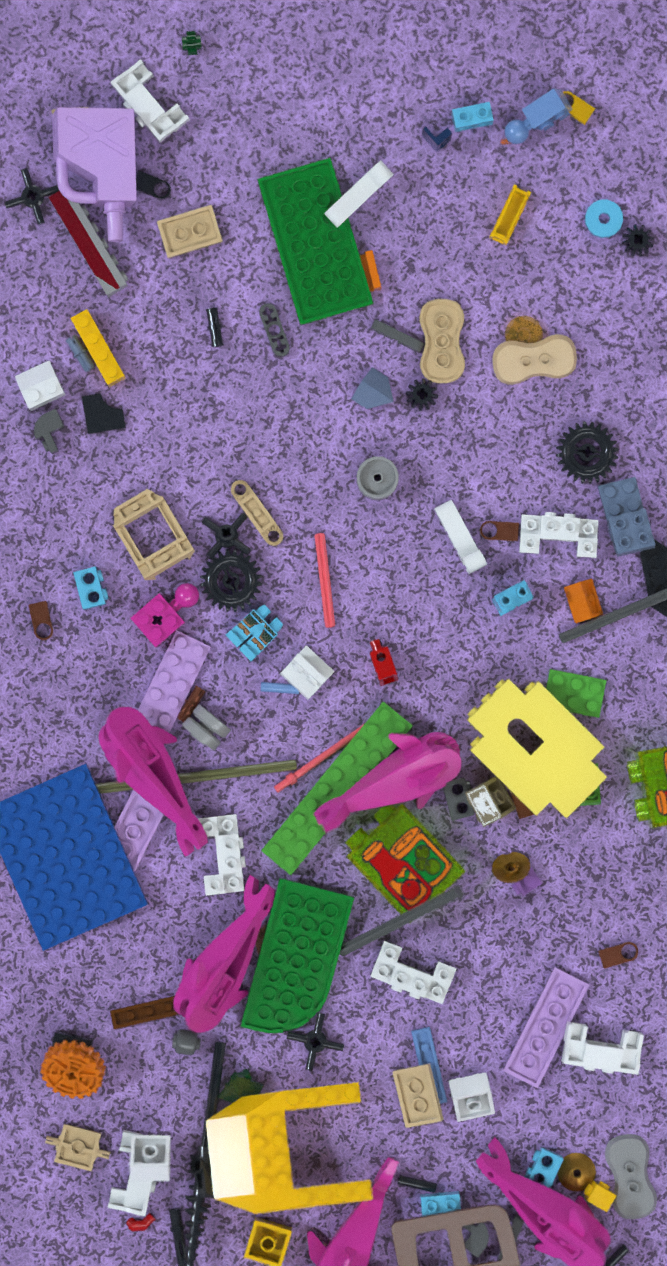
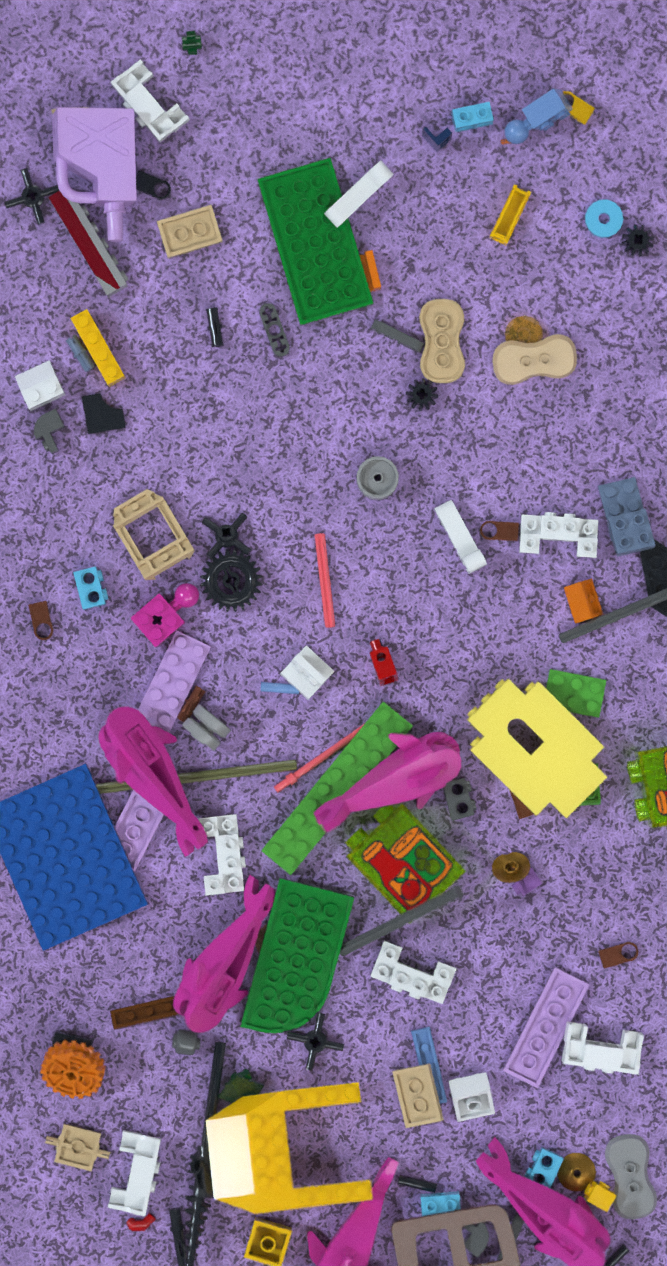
(150, 1158): white slope -> none
(257, 513): tan plate -> none
(261, 632): medium azure hips -> none
(373, 390): sand blue slope -> none
(490, 801): dark tan brick -> none
(512, 597): medium azure hips -> none
(568, 449): black gear -> none

